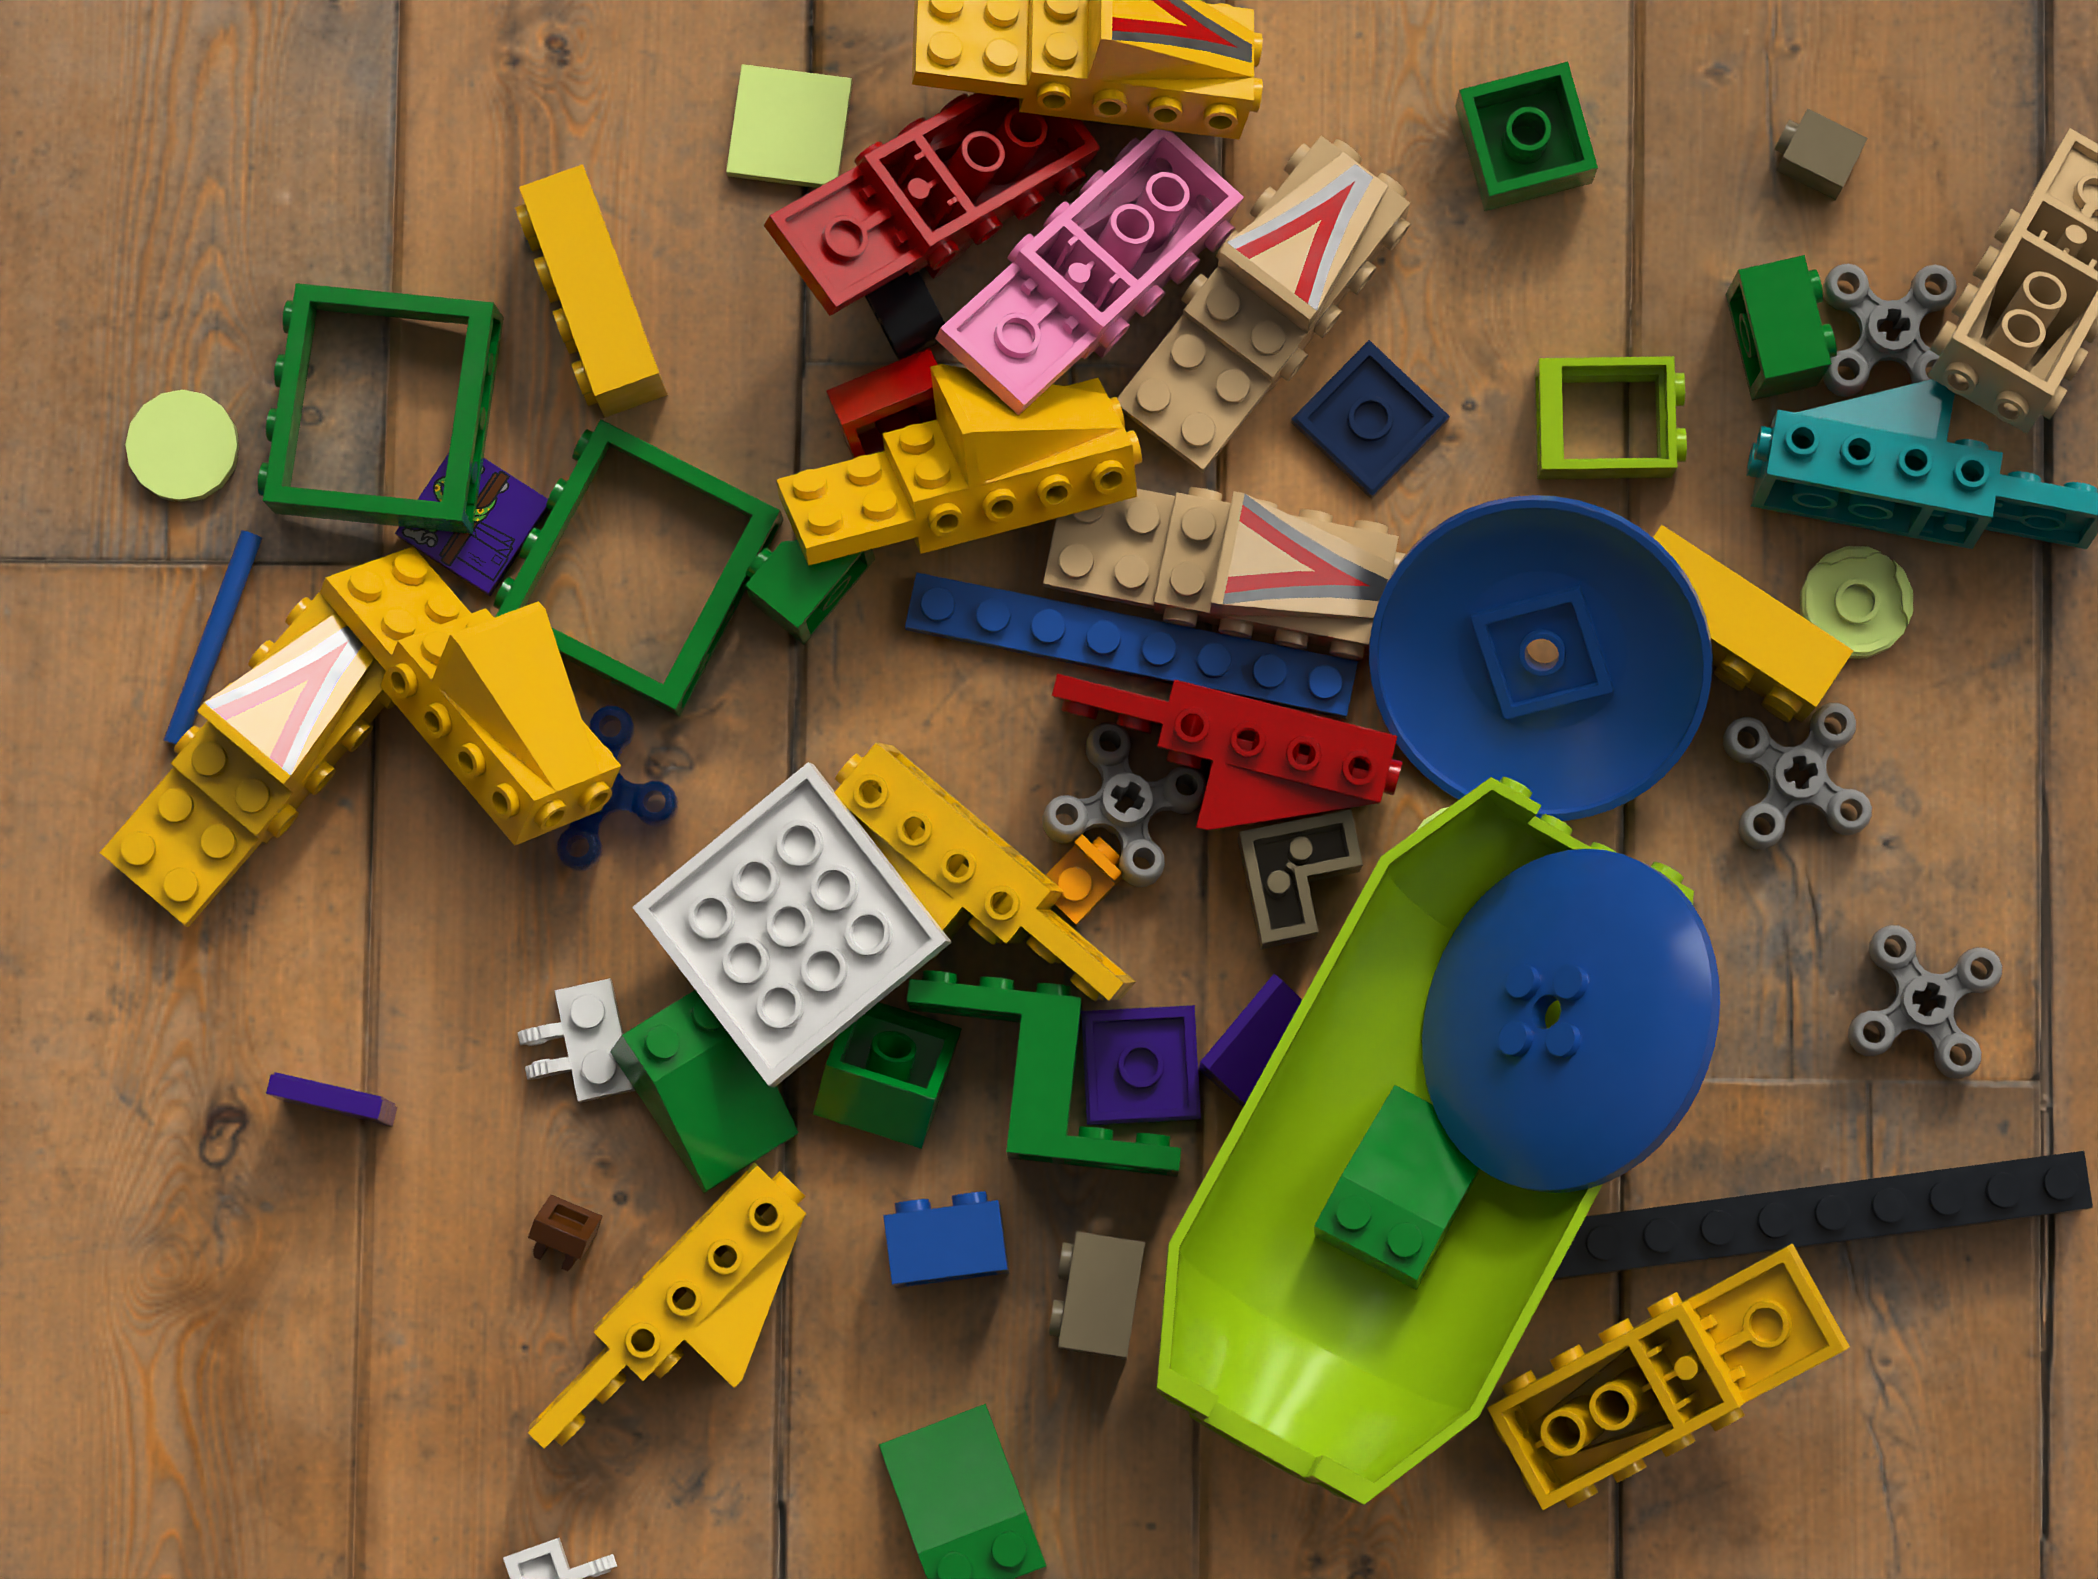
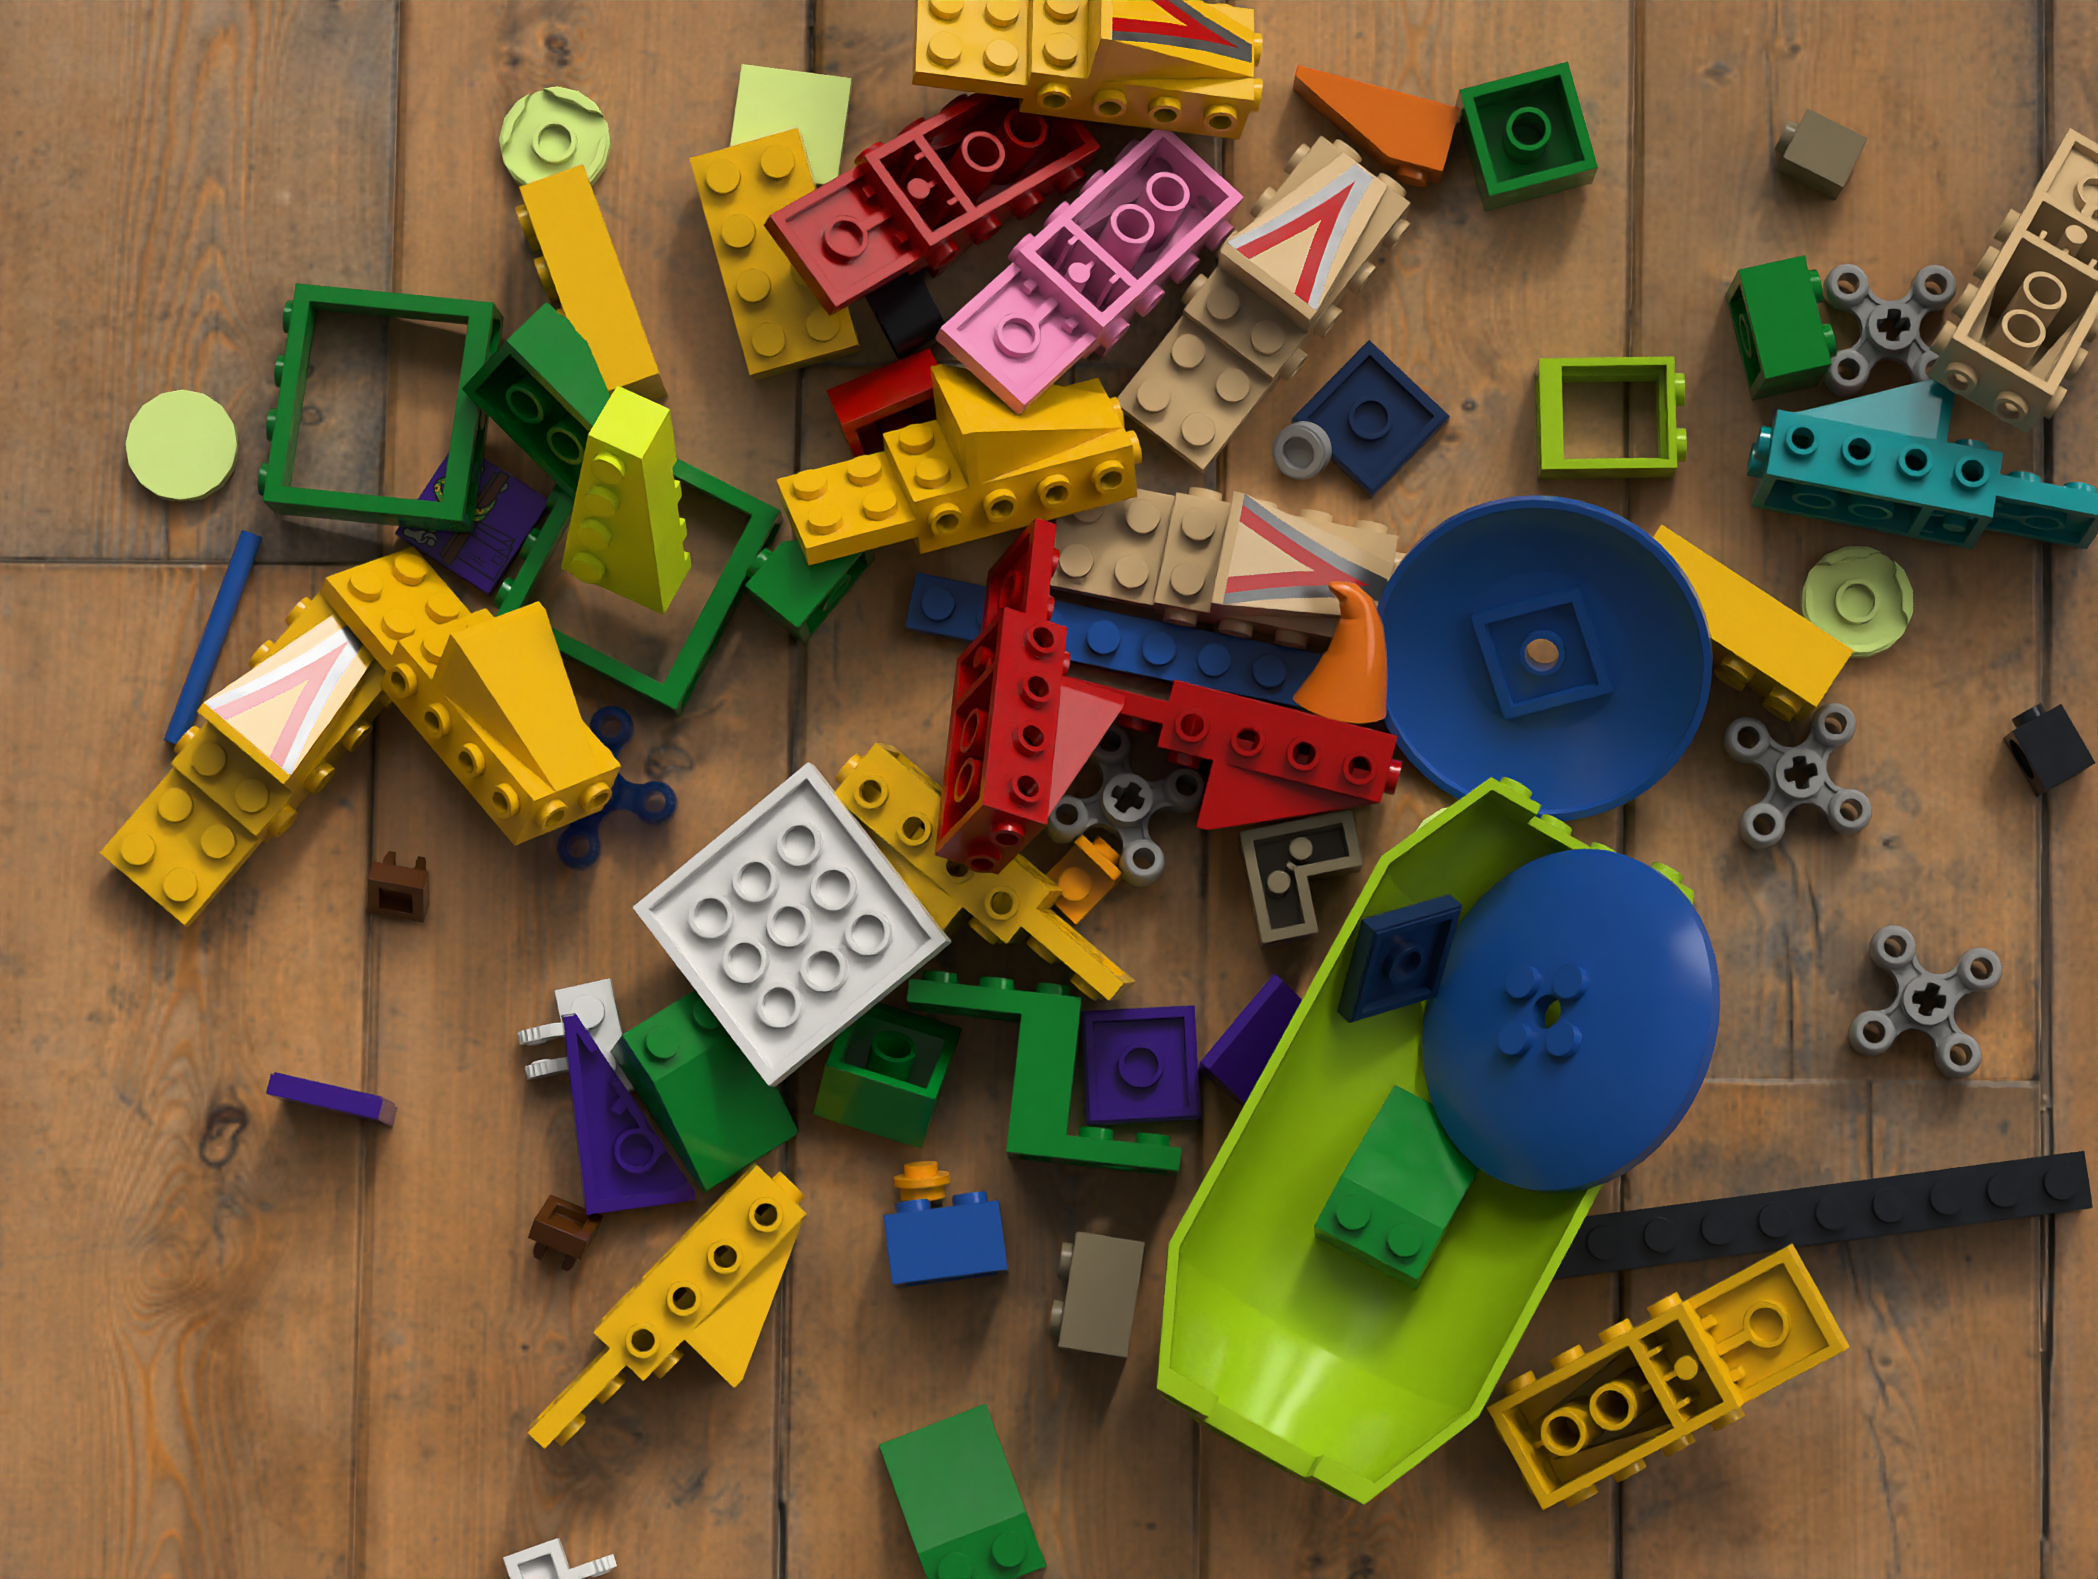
(398, 889): none -> reddish brown tile
(544, 393): none -> green slope
(553, 134): none -> yellowish green tile
(617, 1148): none -> dark purple wing
(626, 507): none -> neon yellow wedge
(771, 304): none -> yellow brick
(922, 1181): none -> light orange plate
(1014, 715): none -> red wedge
(1301, 450): none -> light grey tile
(1353, 672): none -> orange hat
(1392, 127): none -> orange slope
(1399, 958): none -> dark blue tile
(2047, 747): none -> black brick

